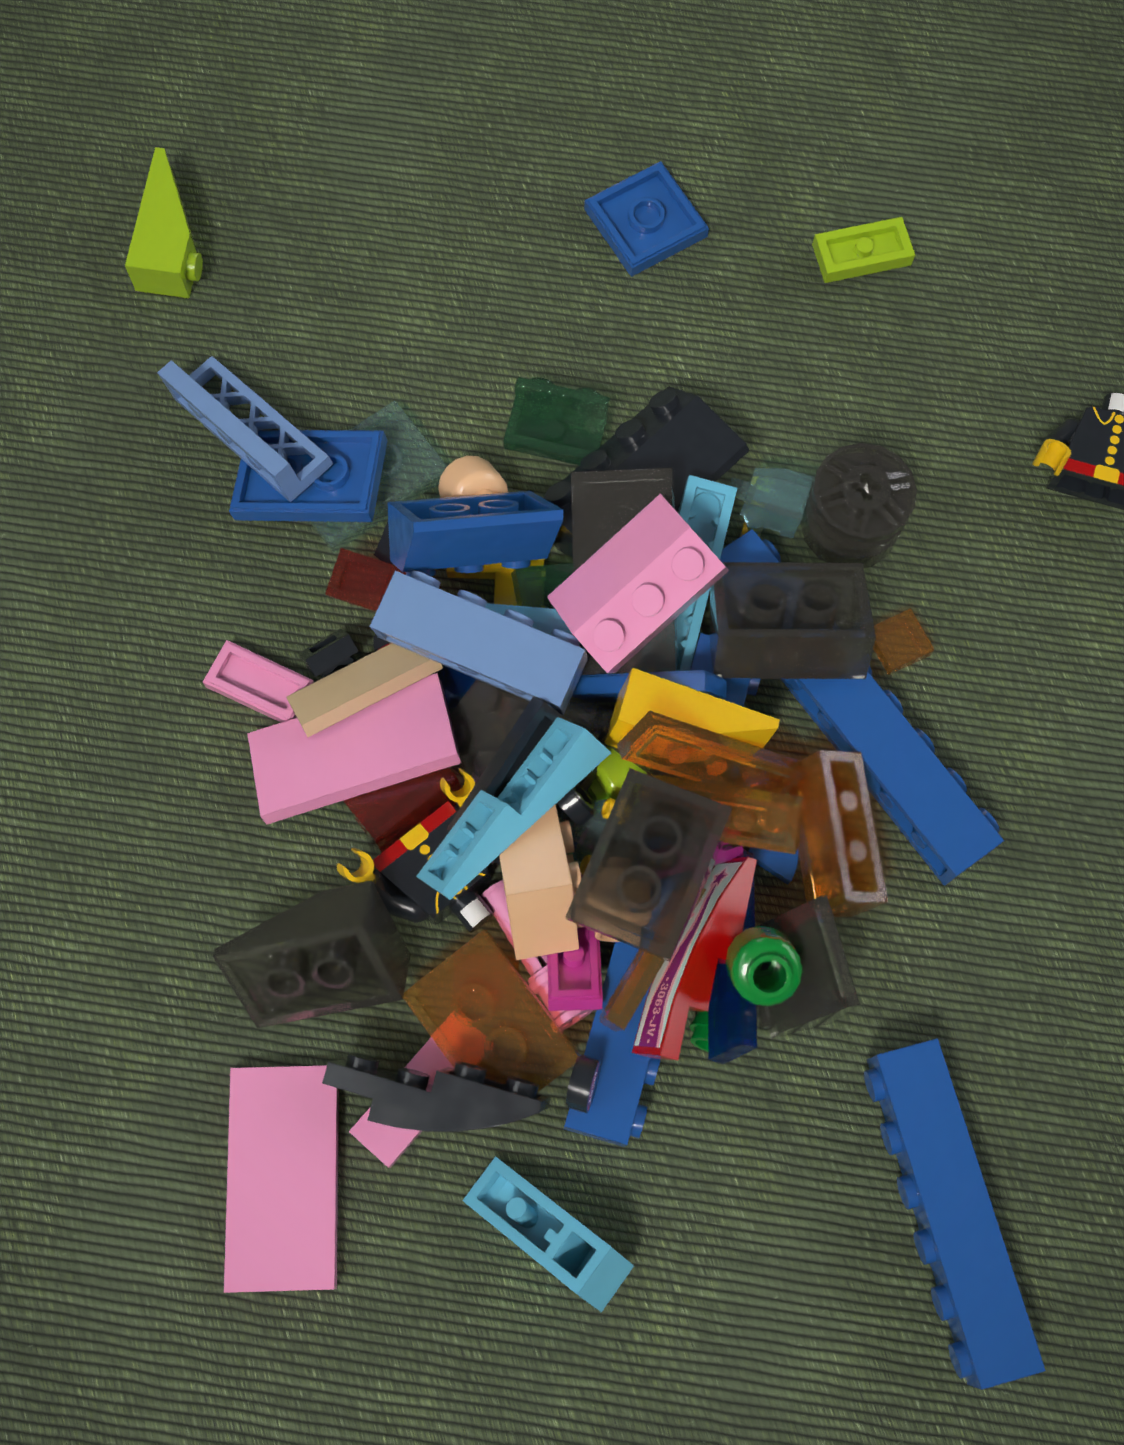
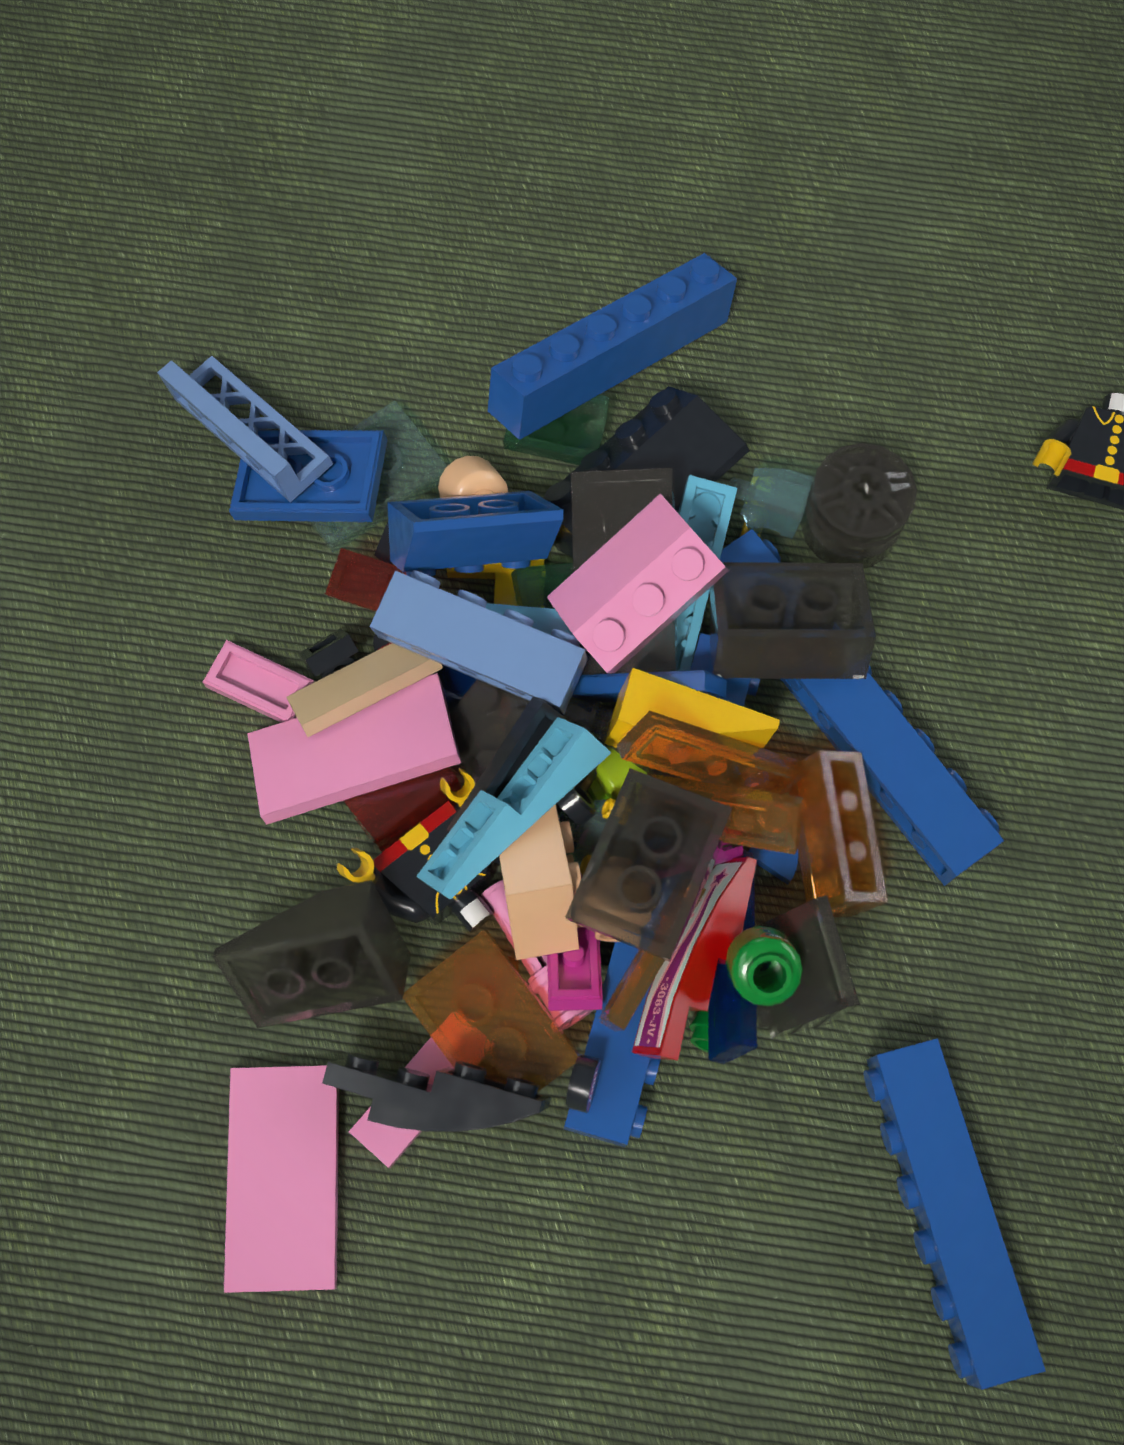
(162, 247): lime slope -> none
(548, 1234): medium azure slope -> none
(609, 345): none -> blue brick
(646, 218): blue tile -> none
(863, 249): lime plate -> none
(901, 642): clear orange tile -> none

